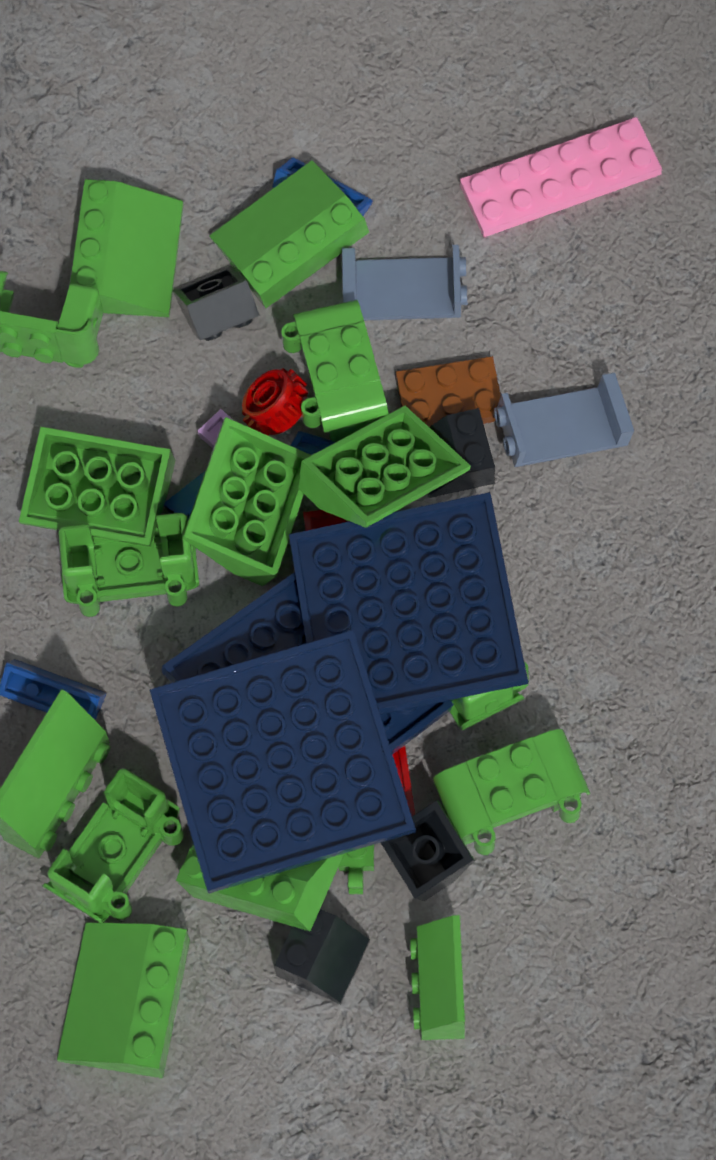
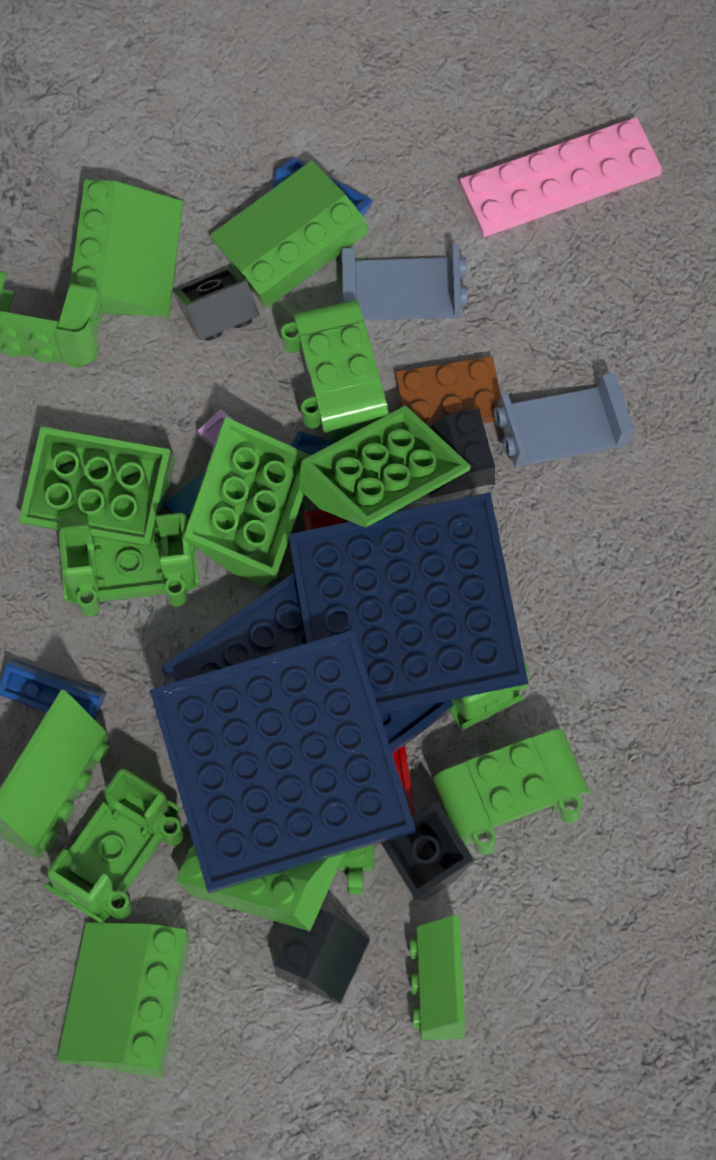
(274, 401): red gear -> none

